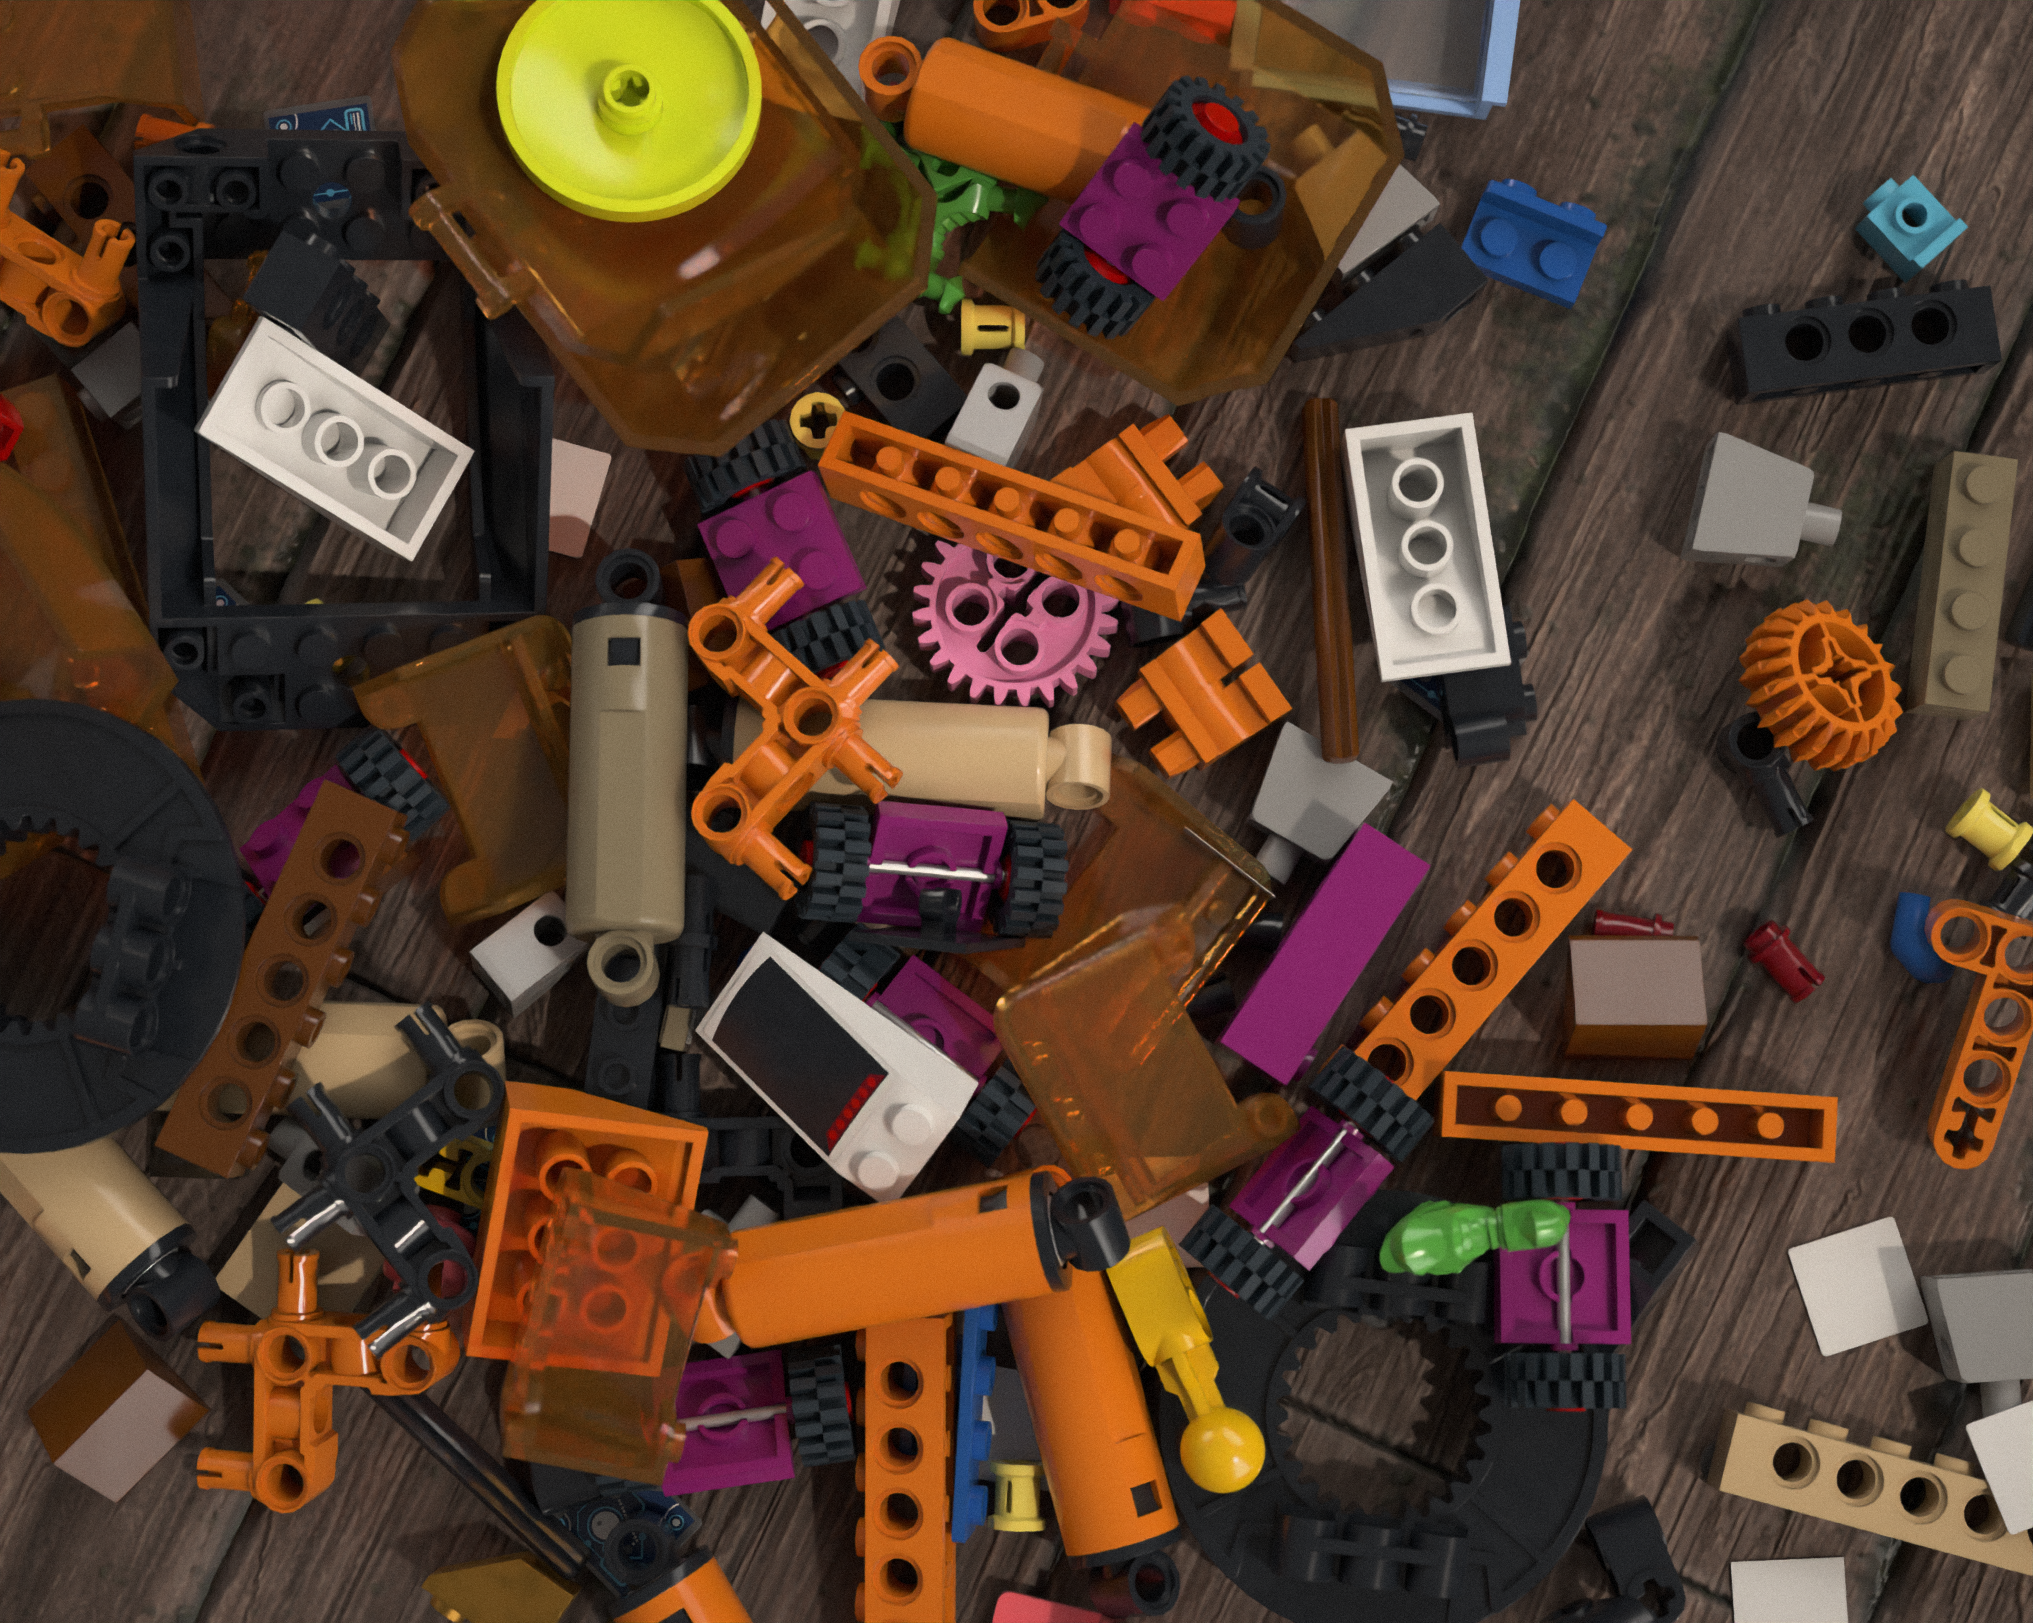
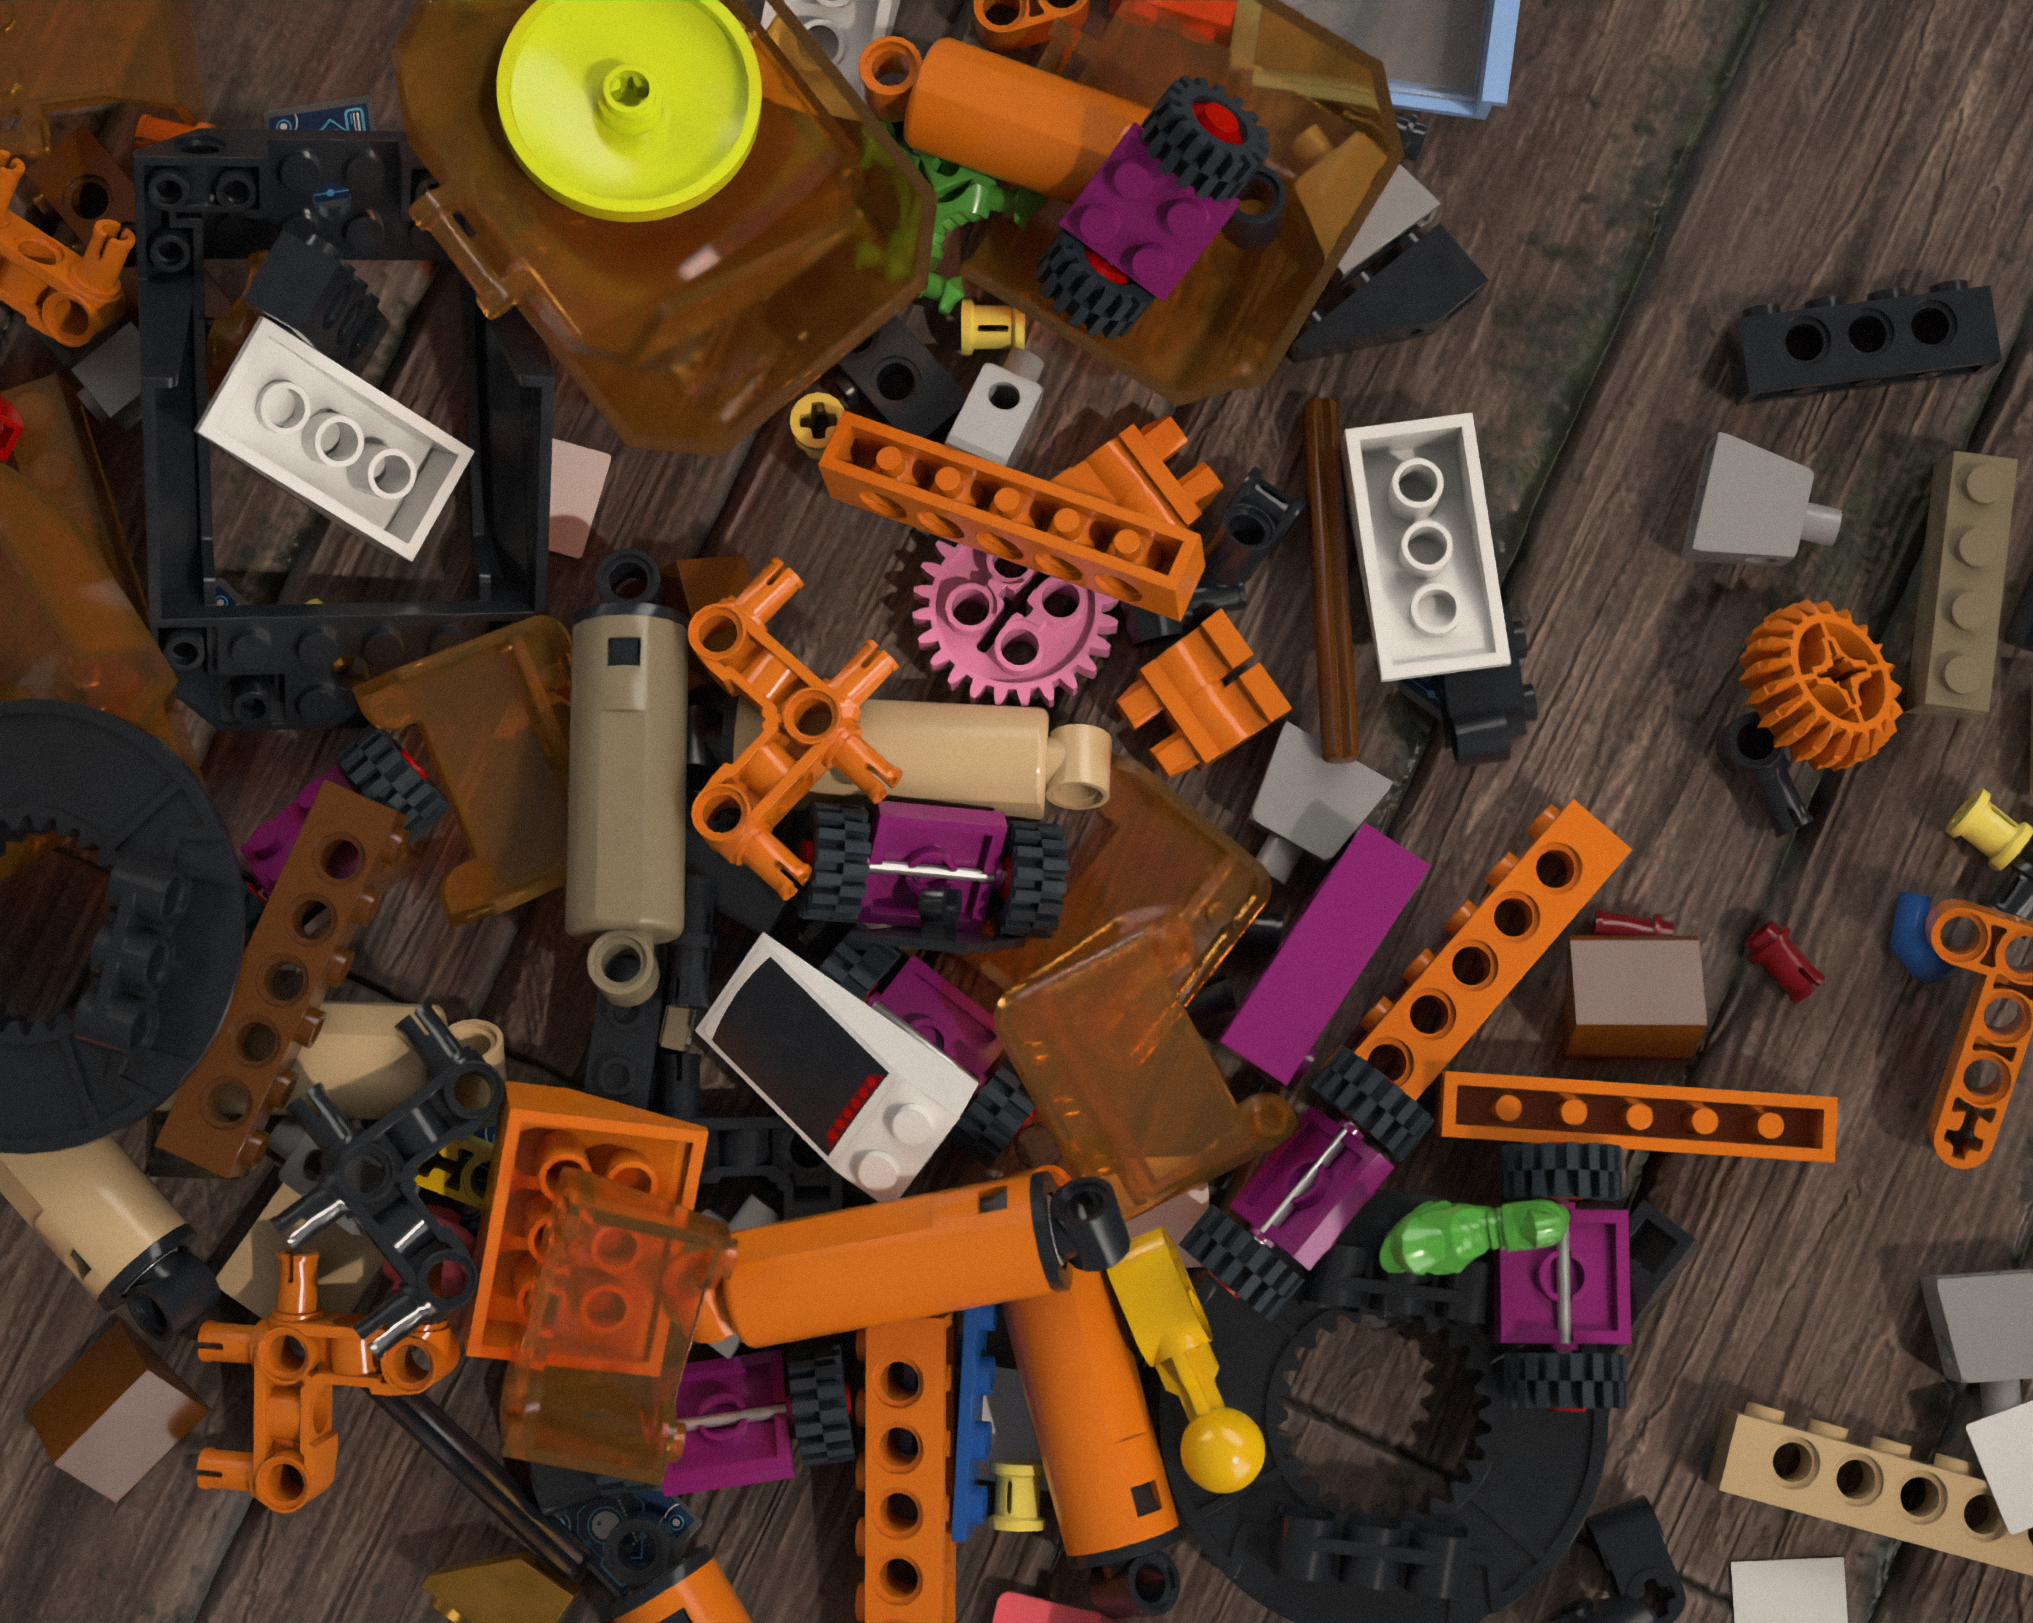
(521, 967): light grey torso -> none
(783, 512): plate -> none
(1193, 835): white sticker -> none
(1533, 241): blue bracket -> none
(1858, 1286): white sticker -> none
(1898, 244): medium azure brick -> none

